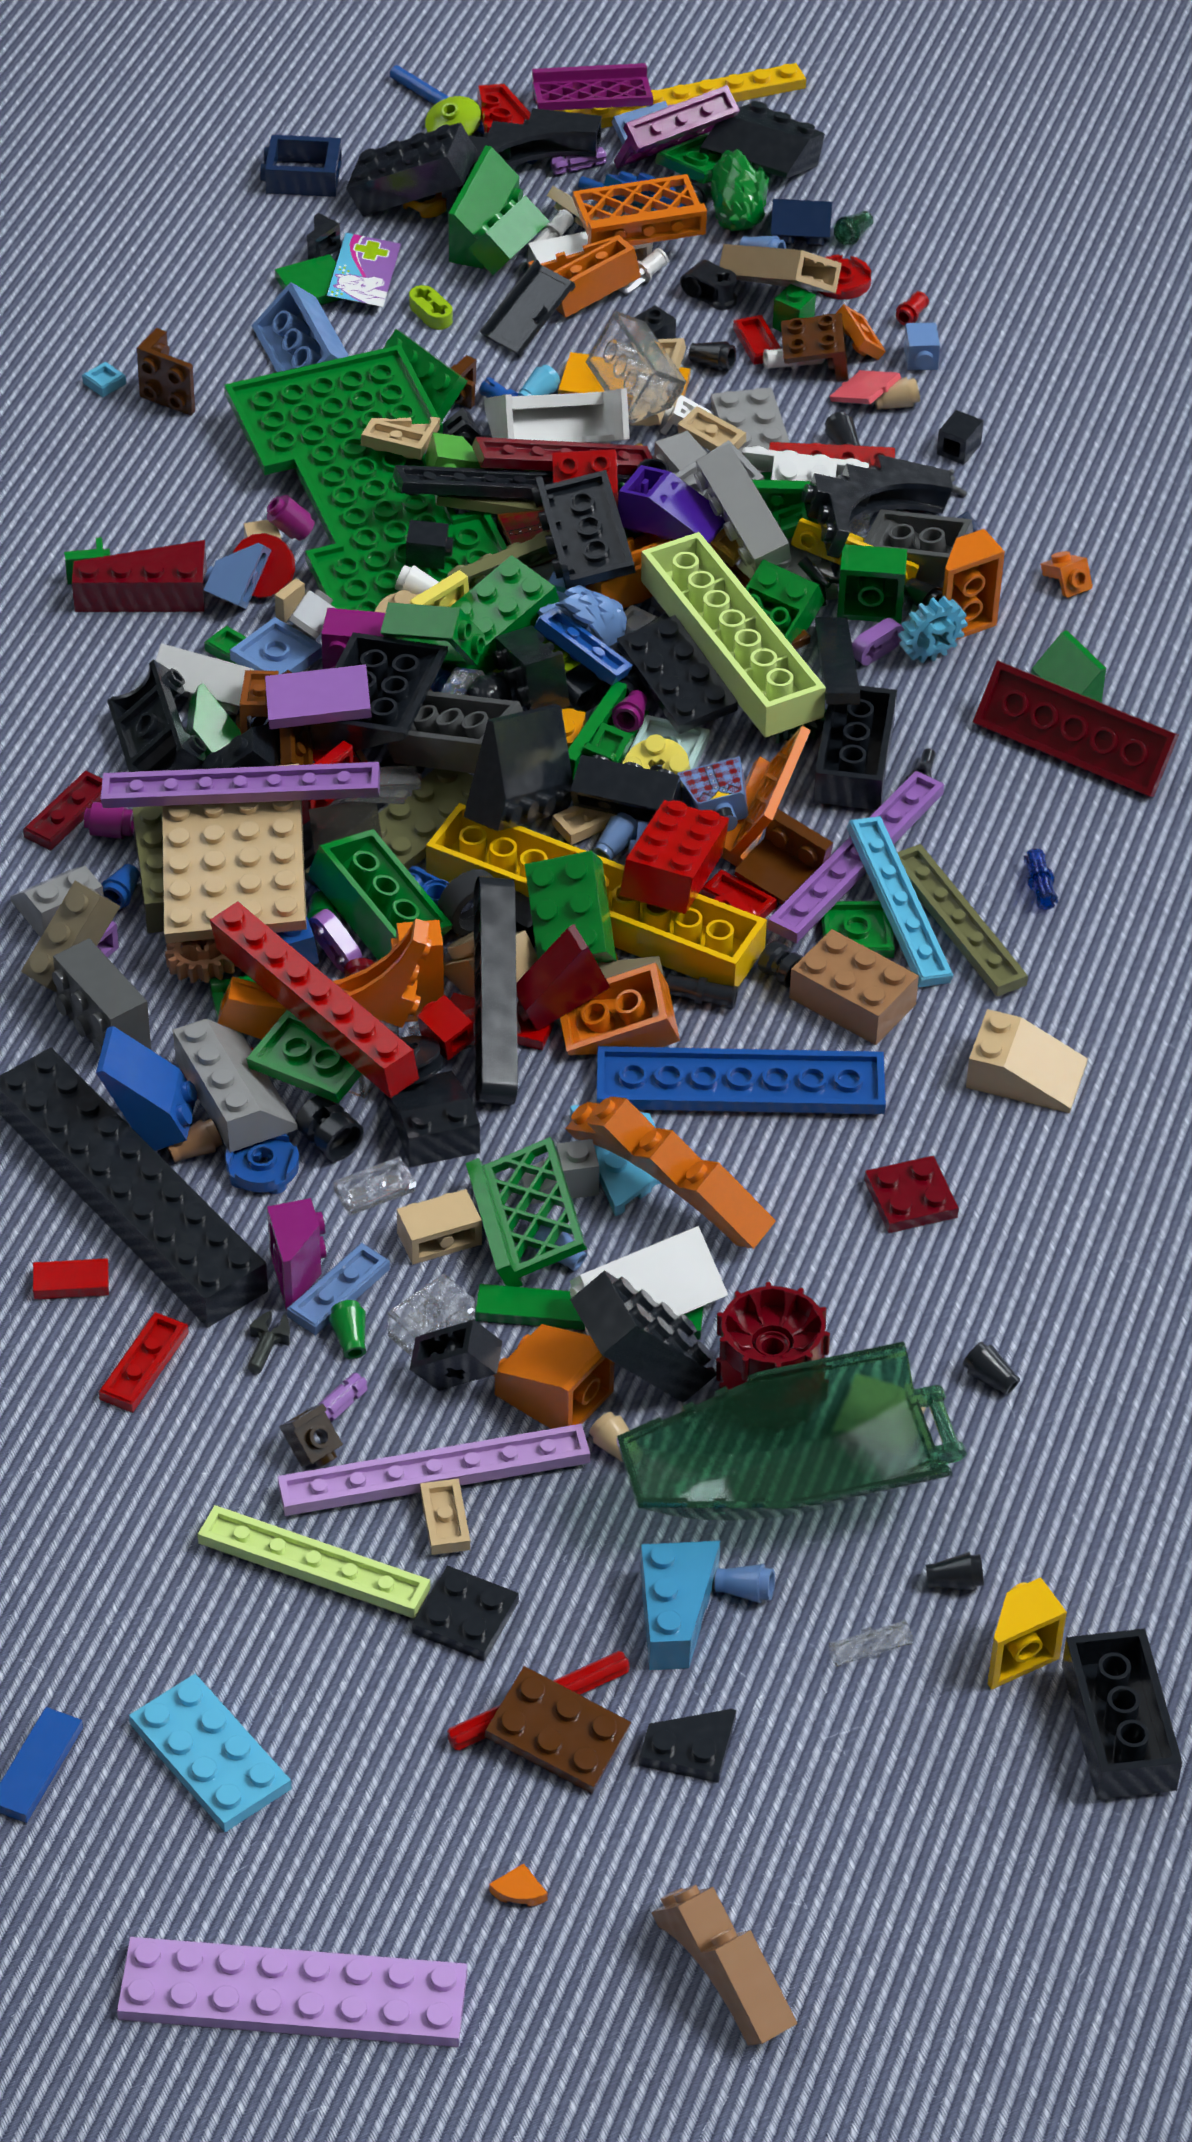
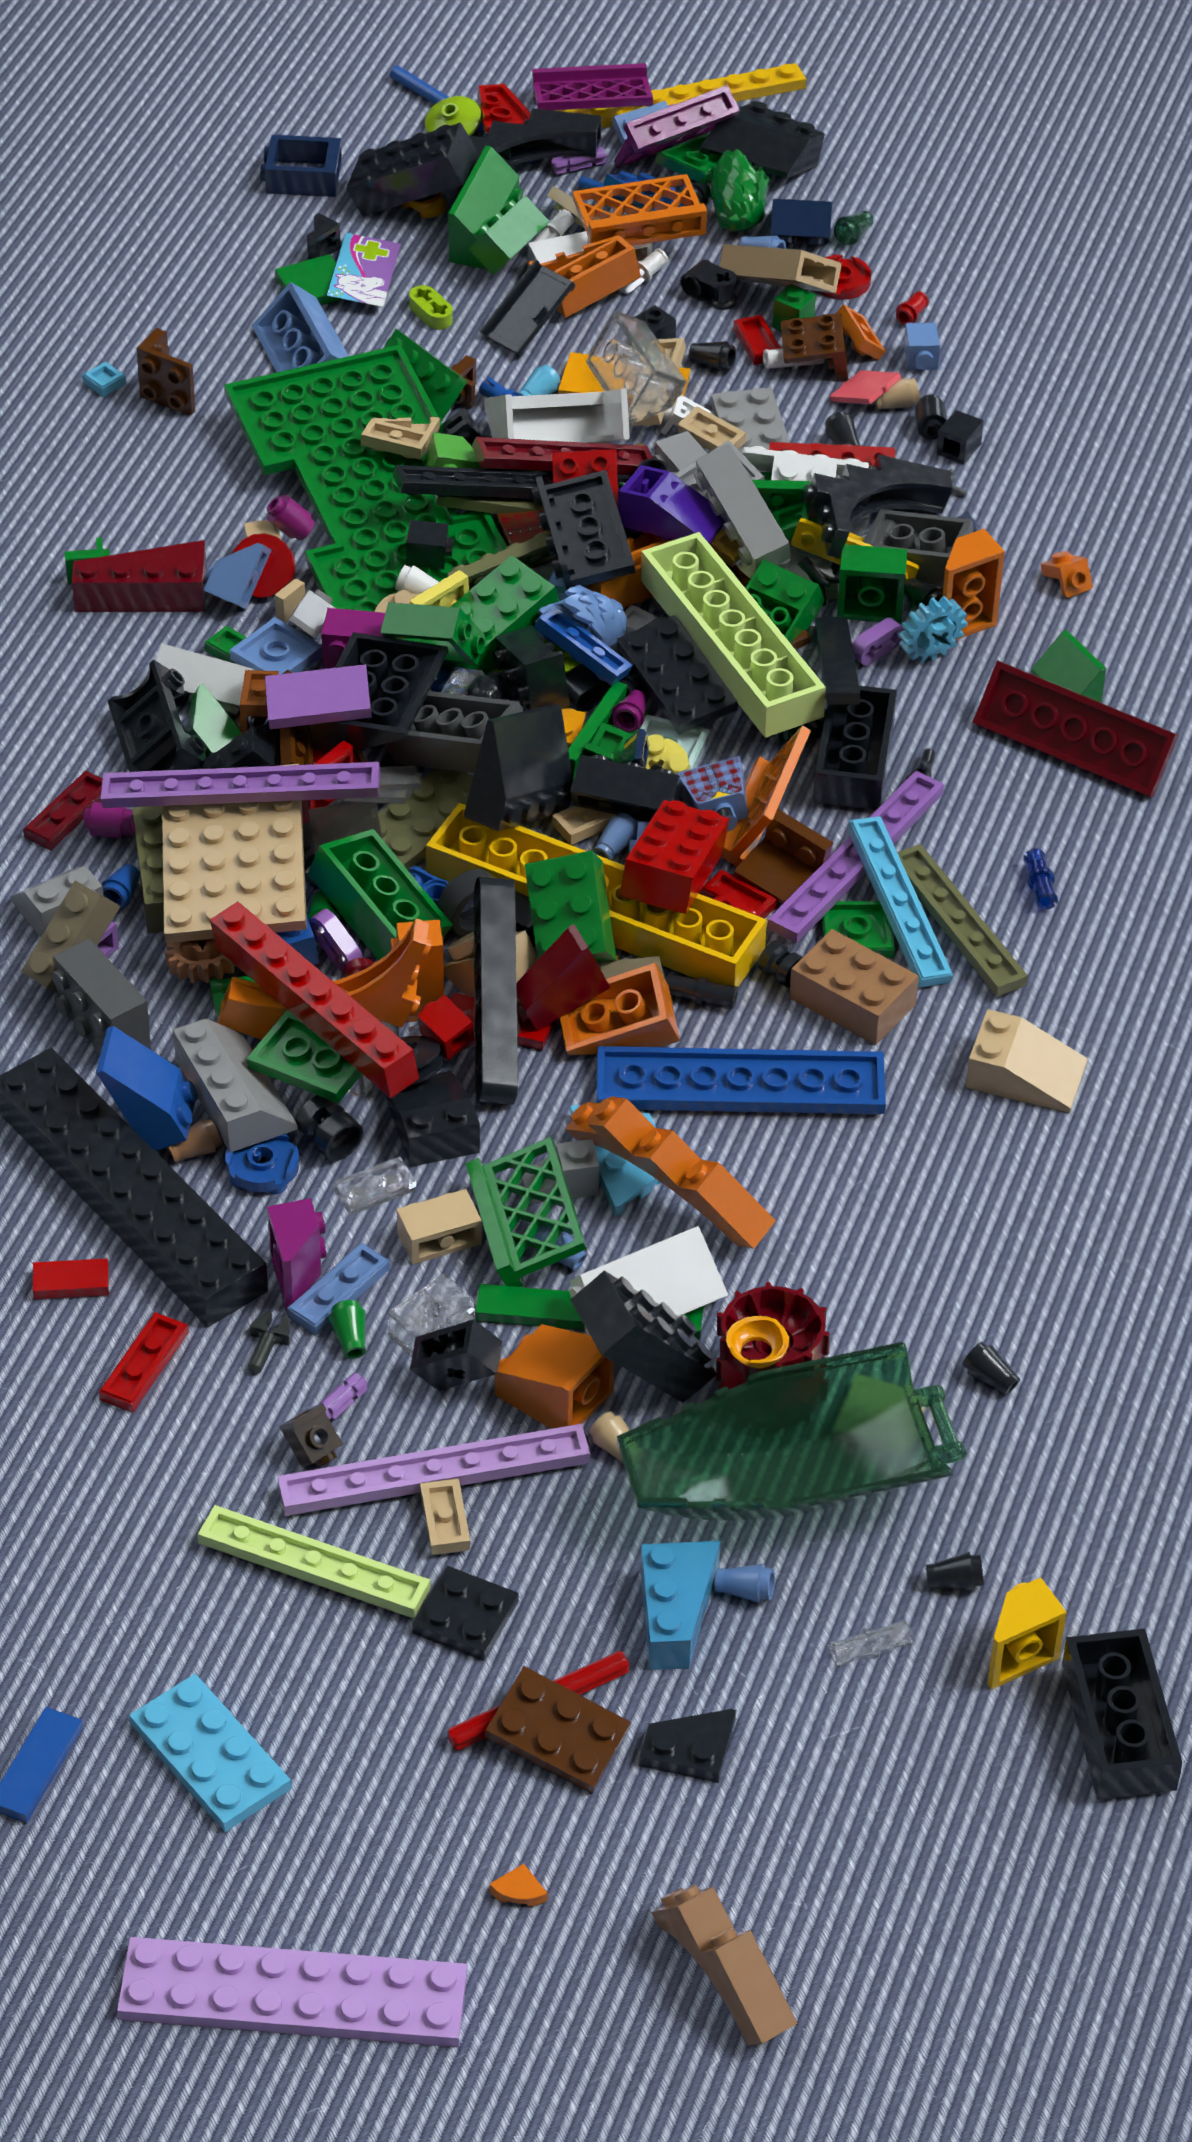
(636, 748): none -> dark blue slope
(761, 1329): none -> light orange piece
(911, 1194): dark red plate -> none
(930, 416): none -> black brick

